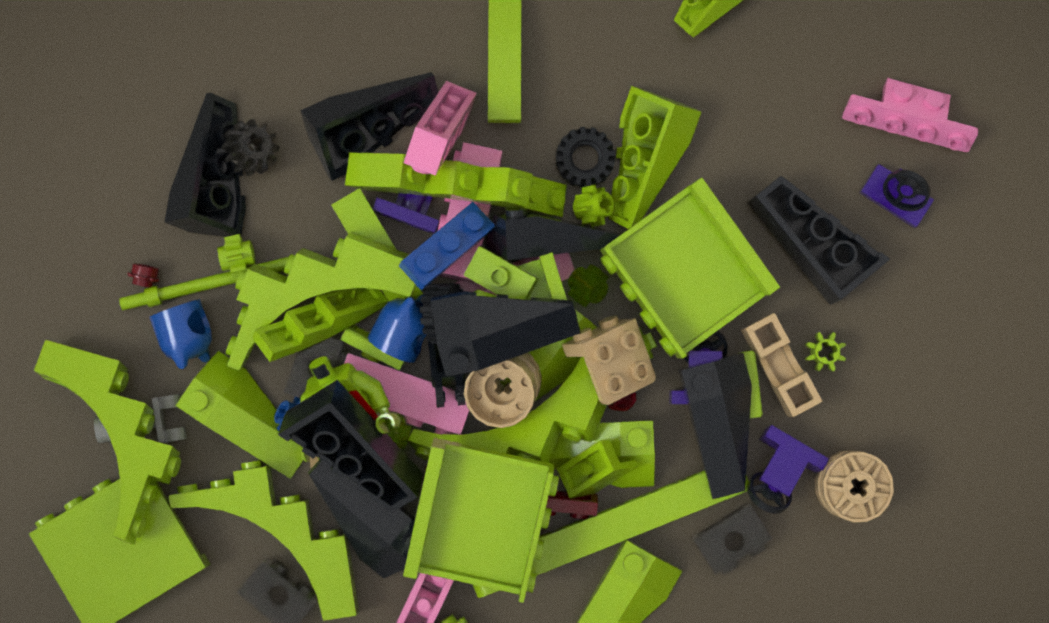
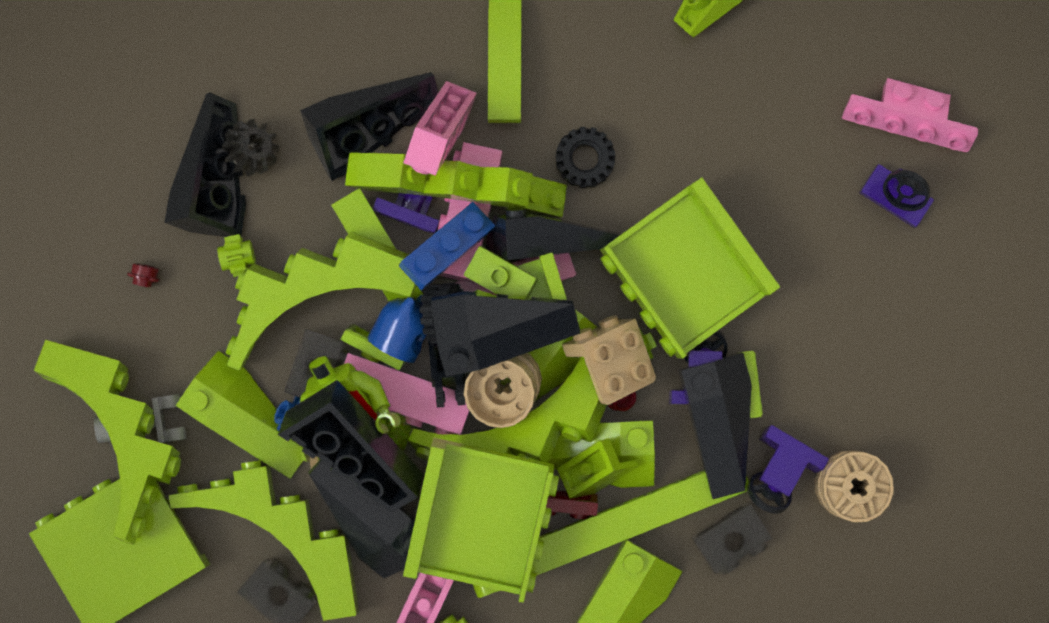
(155, 296): lime bar -> none
(183, 333): blue piece -> none
(317, 321): lime slope -> none
(588, 285): clear neon green gear -> none
(593, 205): lime gear -> none
(652, 145): lime wedge -> none
(780, 367): tan arch -> none
(816, 240): black wedge -> none
(833, 356): lime gear -> none

